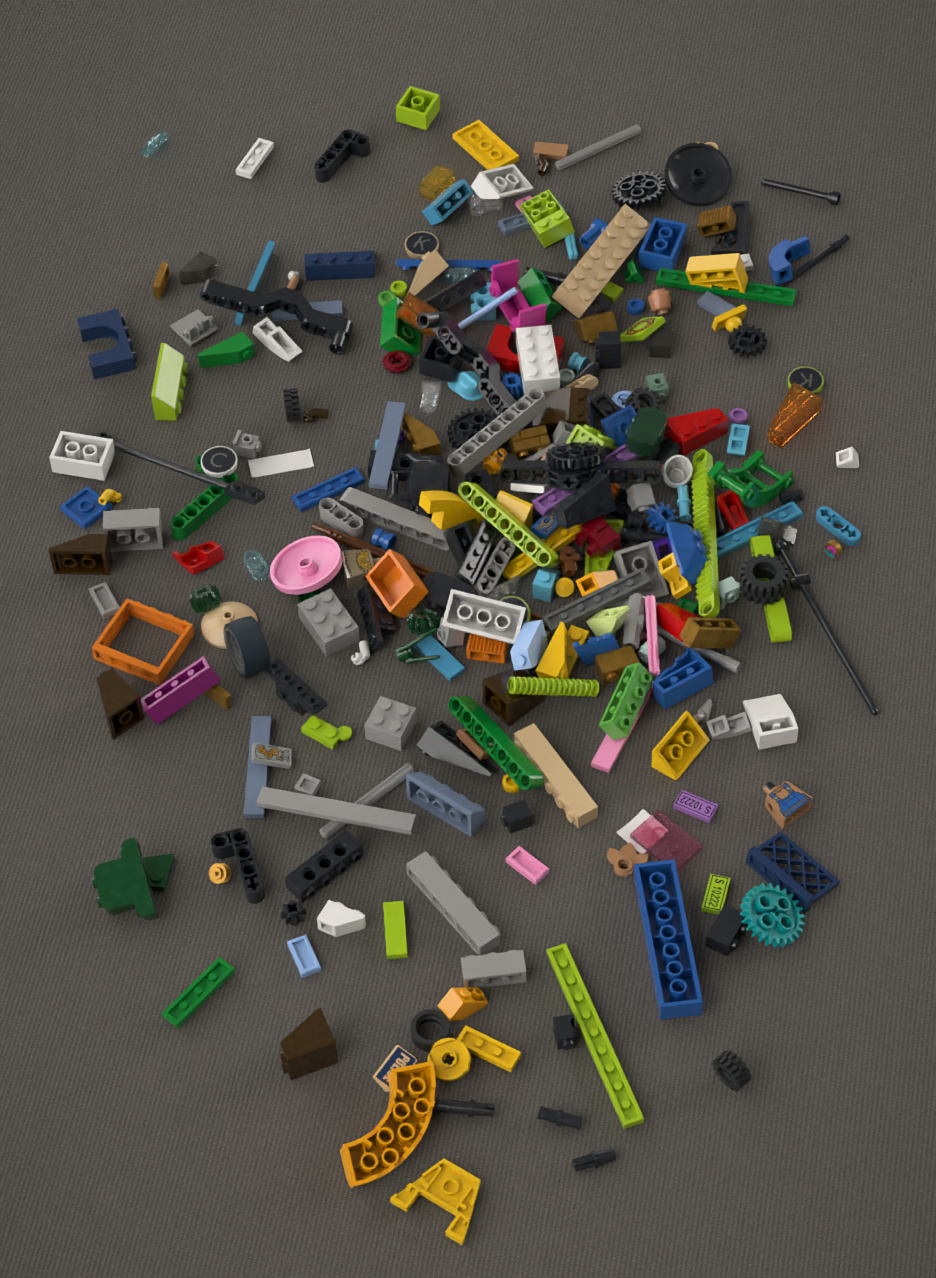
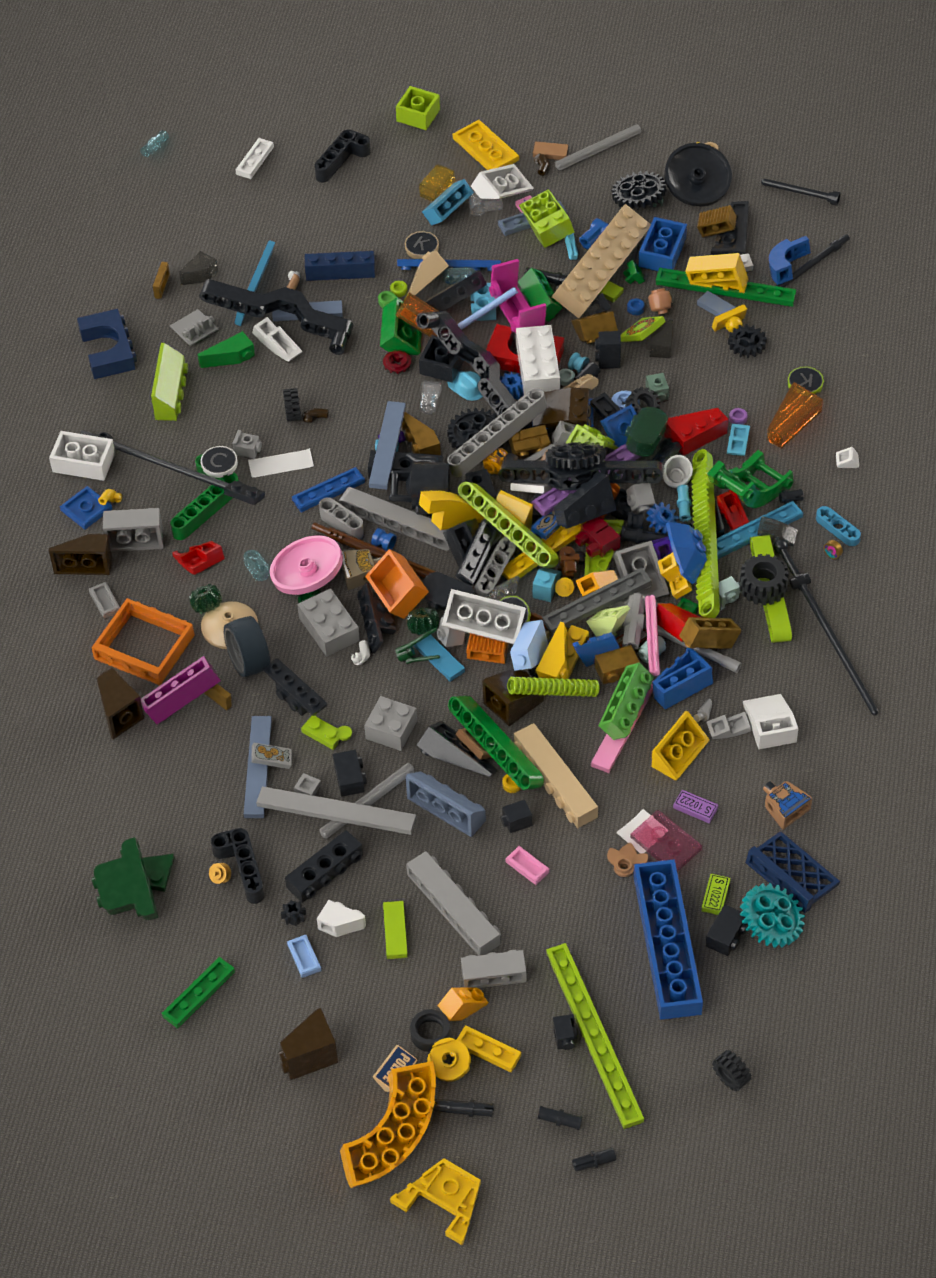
(348, 772): none -> black brick

